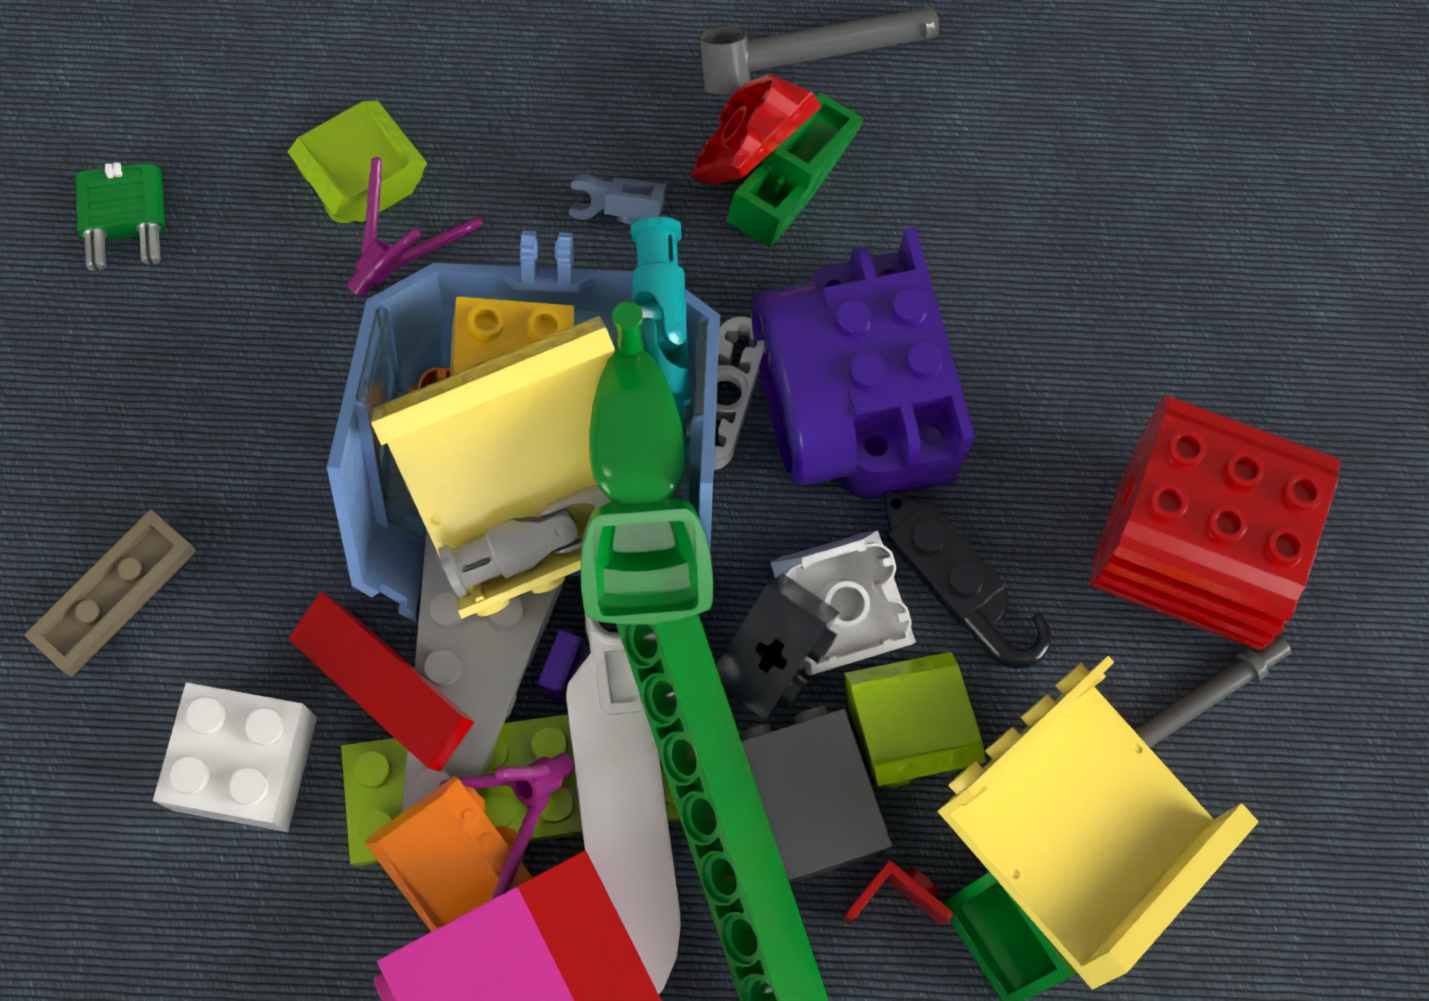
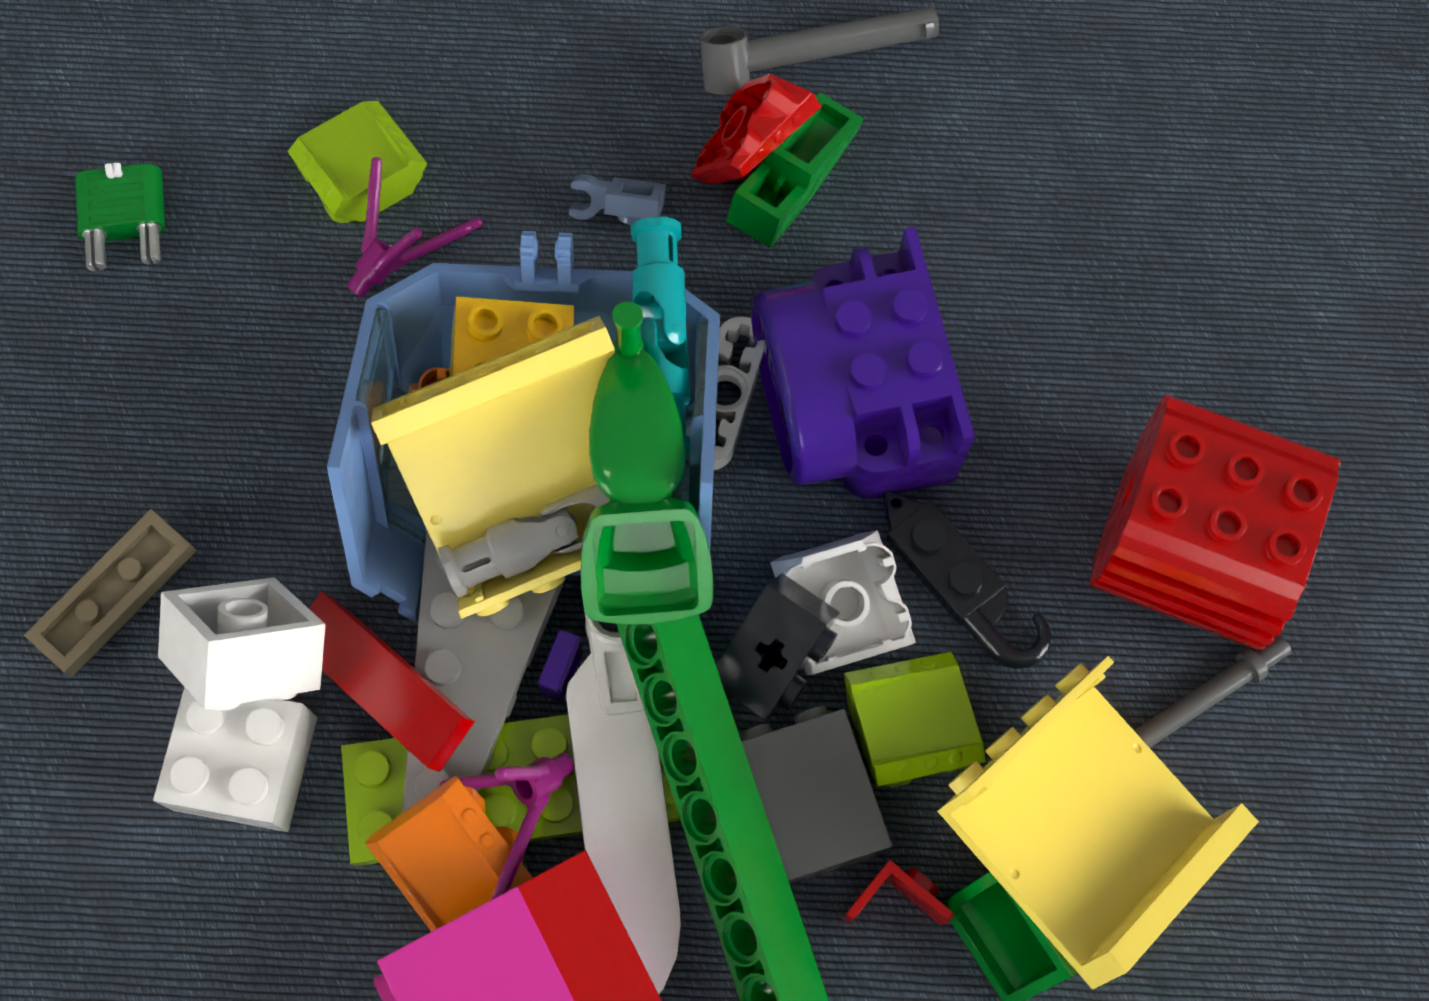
(240, 642): none -> white brick

